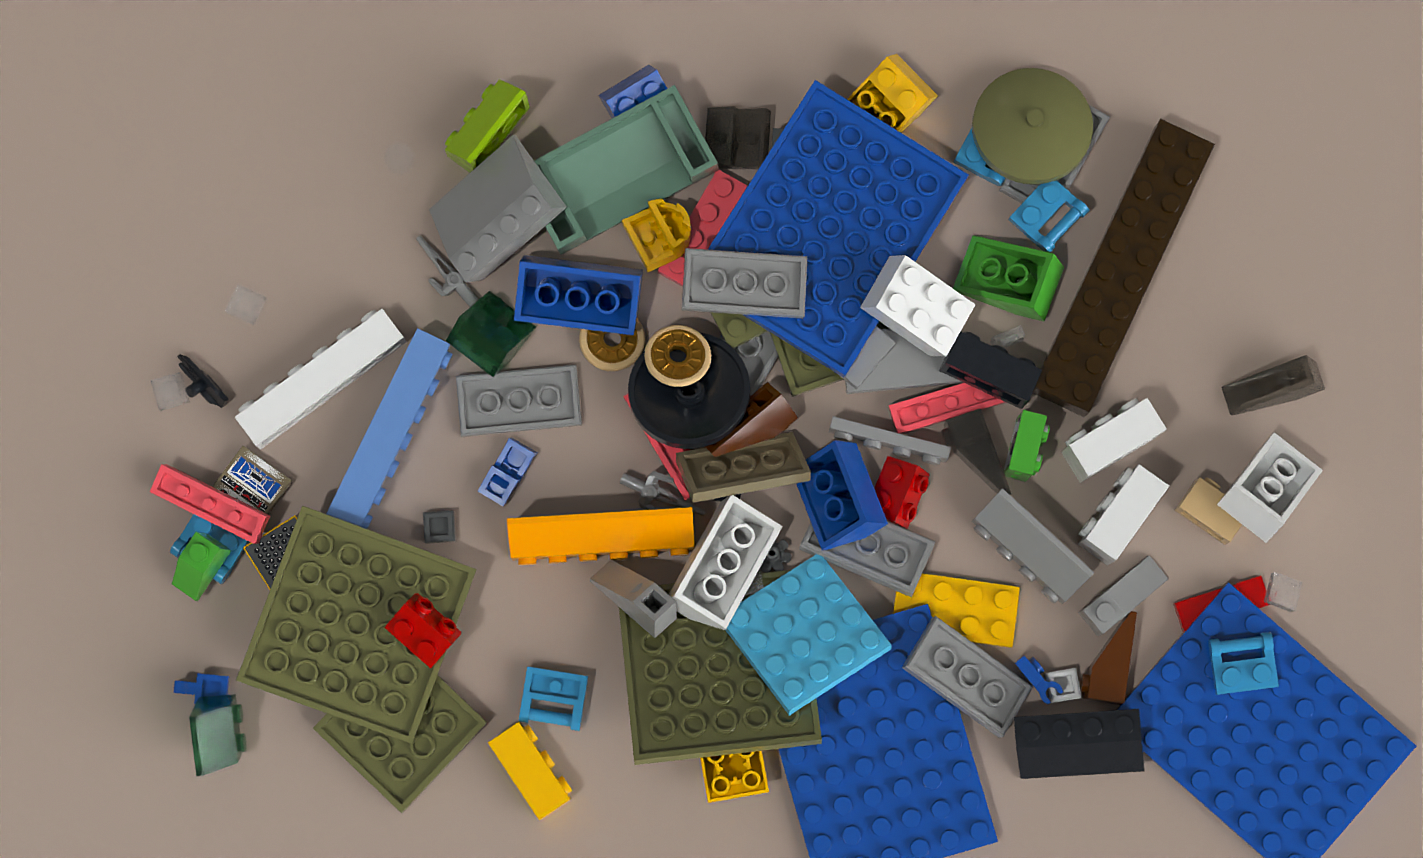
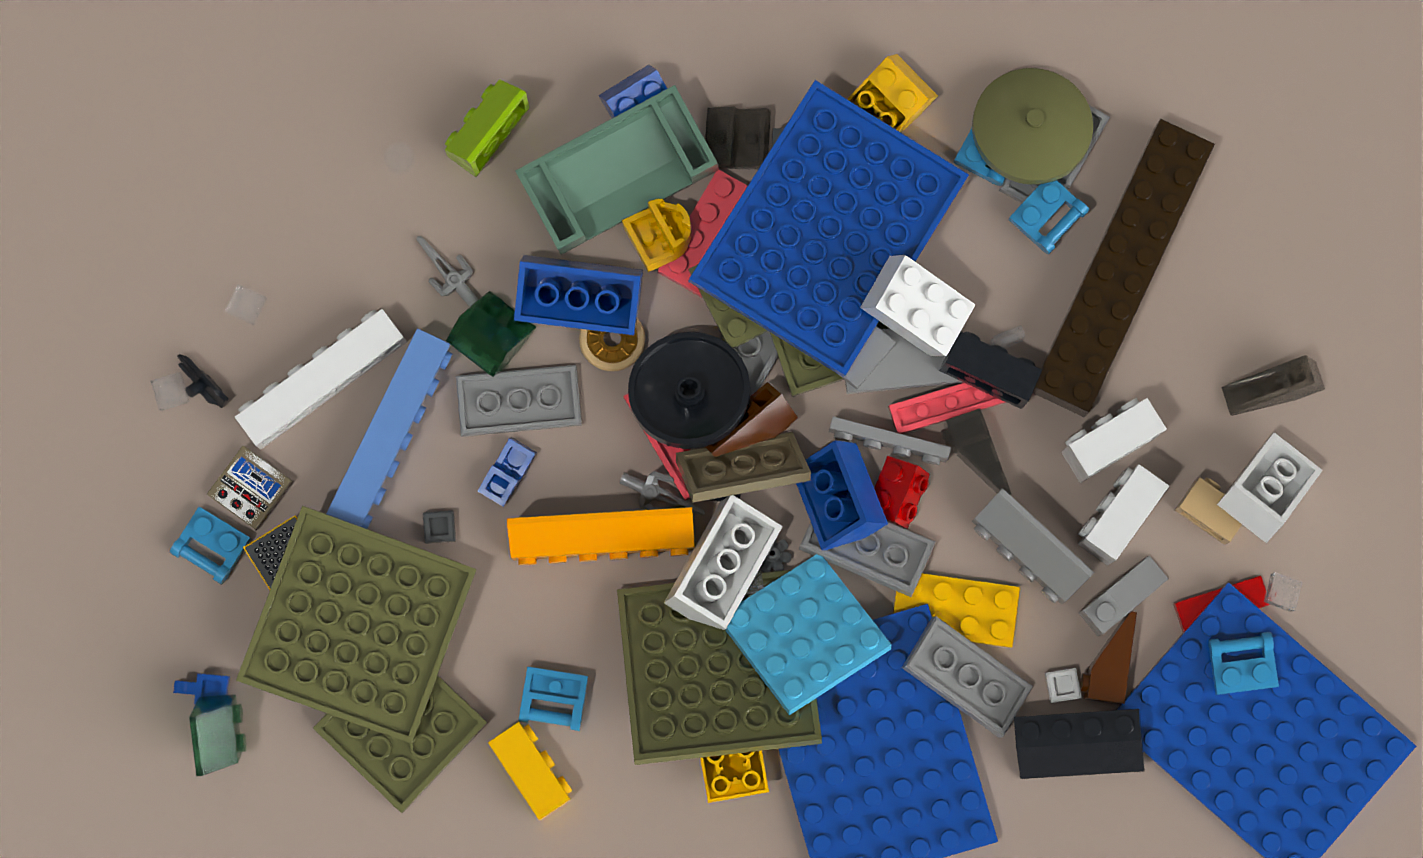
(199, 564): bright green slope -> none
(210, 503): coral plate -> none
(423, 629): red bracket -> none
(495, 211): light grey slope -> none
(637, 597): light grey slope -> none
(677, 373): pearl gold wheel -> none
(744, 283): light grey tile -> none
(1009, 277): bright green slope -> none
(1026, 439): bright green piece -> none
(1032, 671): blue plate -> none

